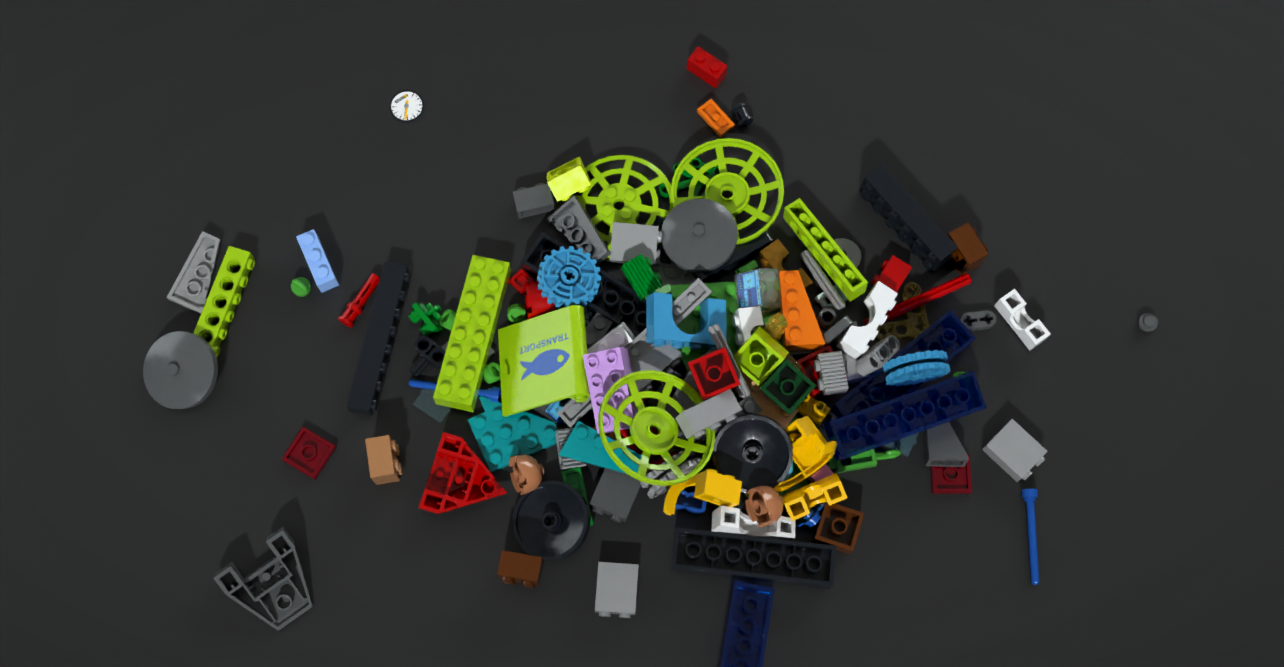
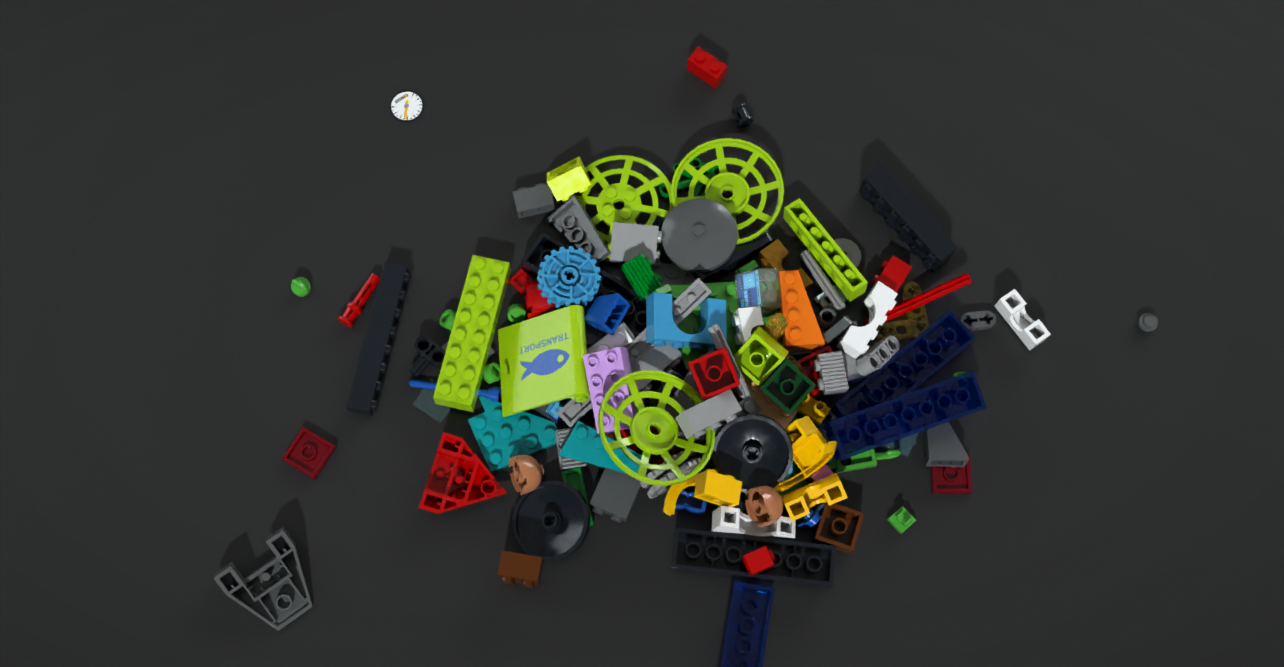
(180, 370): dark grey dish -> none
(196, 275): light grey wing -> none
(233, 258): lime brick -> none
(317, 261): light blue brick -> none
(383, 460): medium nougat brick -> none
(428, 315): green hips -> none
(607, 313): none -> blue torso
(616, 589): light grey brick -> none
(715, 118): orange plate -> none
(758, 560): none -> red brick
(901, 520): none -> bright green tile
(916, 368): dark azure piece -> none
(970, 249): reddish brown brick -> none
(1015, 451): light grey brick -> none
(1030, 497): blue piece -> none

